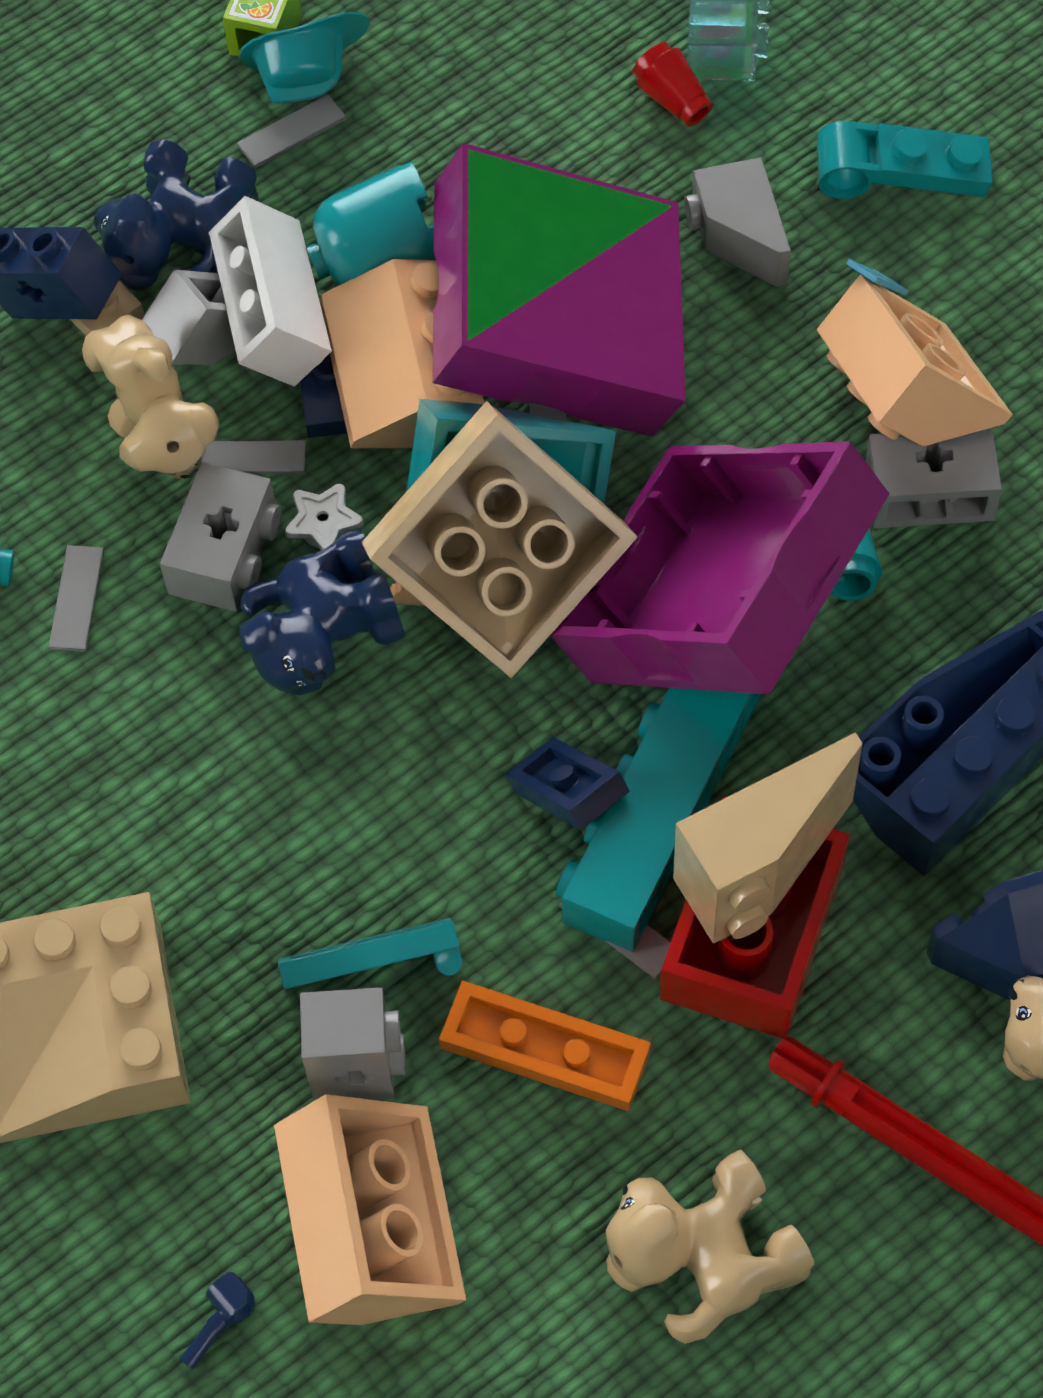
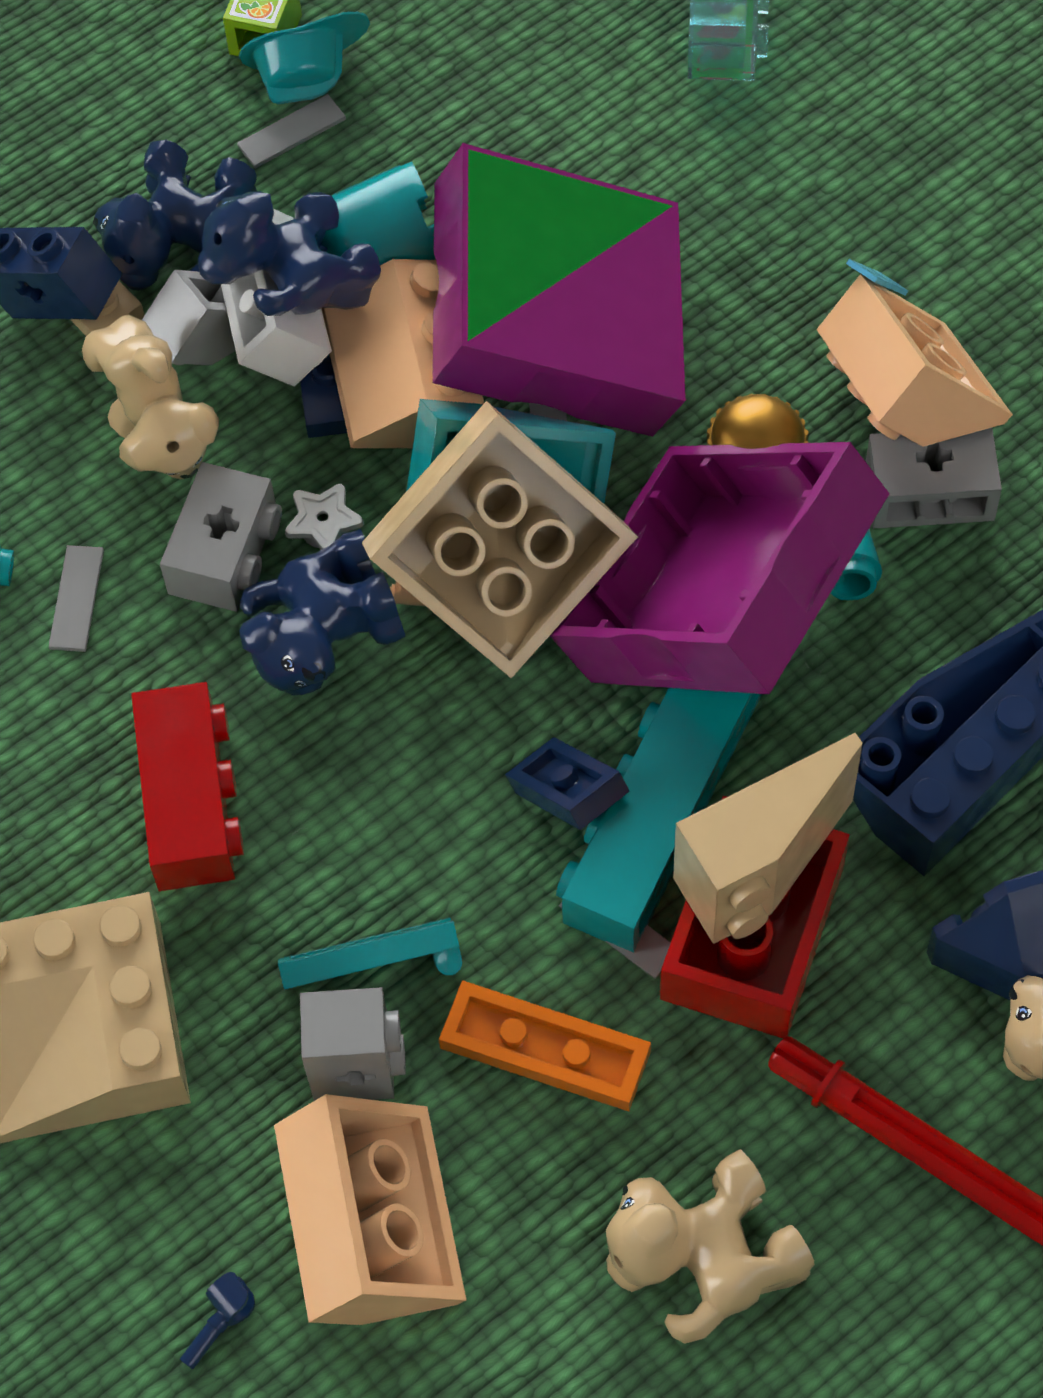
(186, 786): none -> red brick
(243, 240): none -> dark blue animal
(258, 456): light grey window -> none
(672, 83): red cone -> none
(740, 219): light grey slope -> none
(756, 423): none -> pearl gold hat
(864, 153): teal plate -> none

